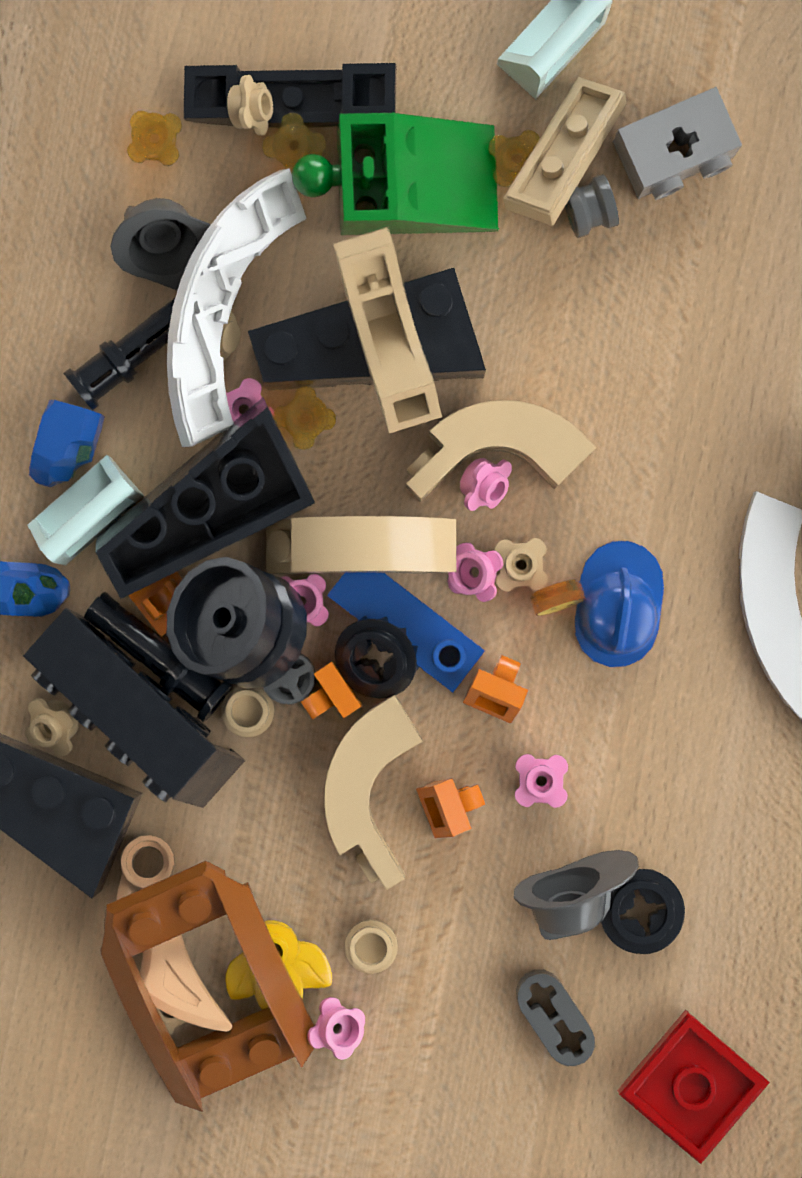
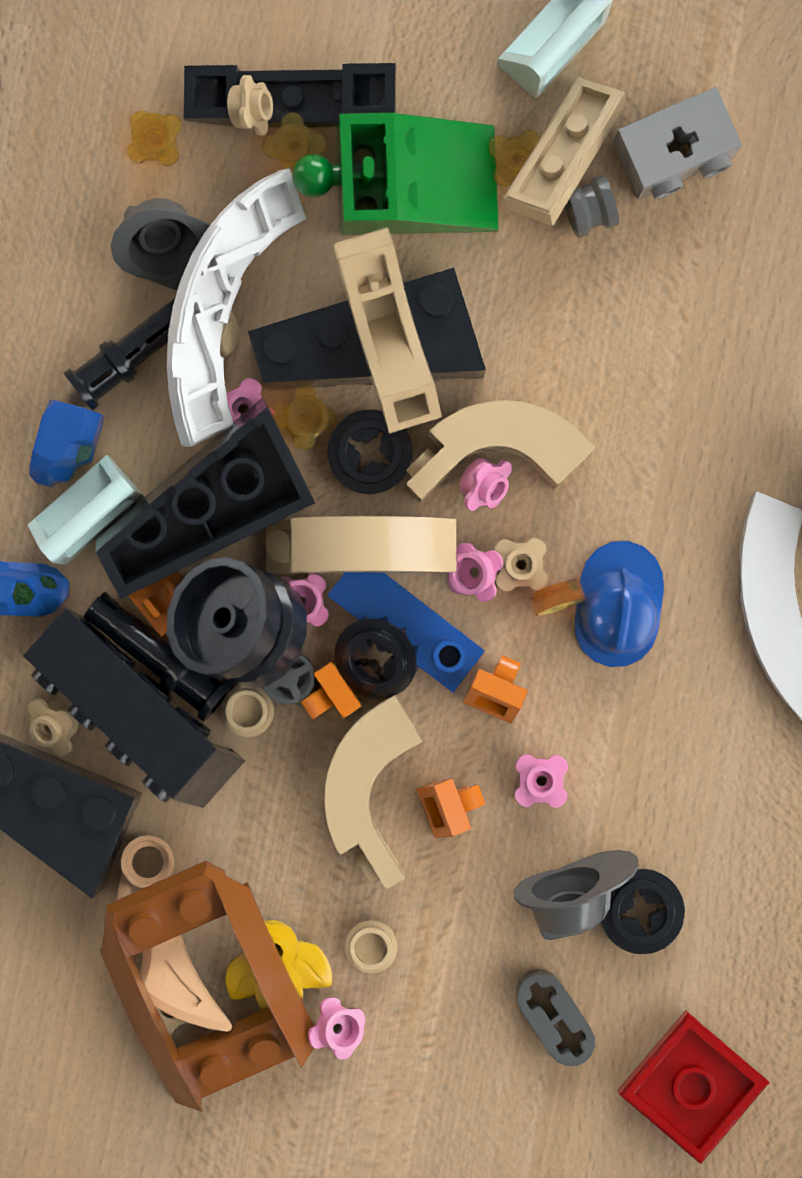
(345, 459): none -> black gear

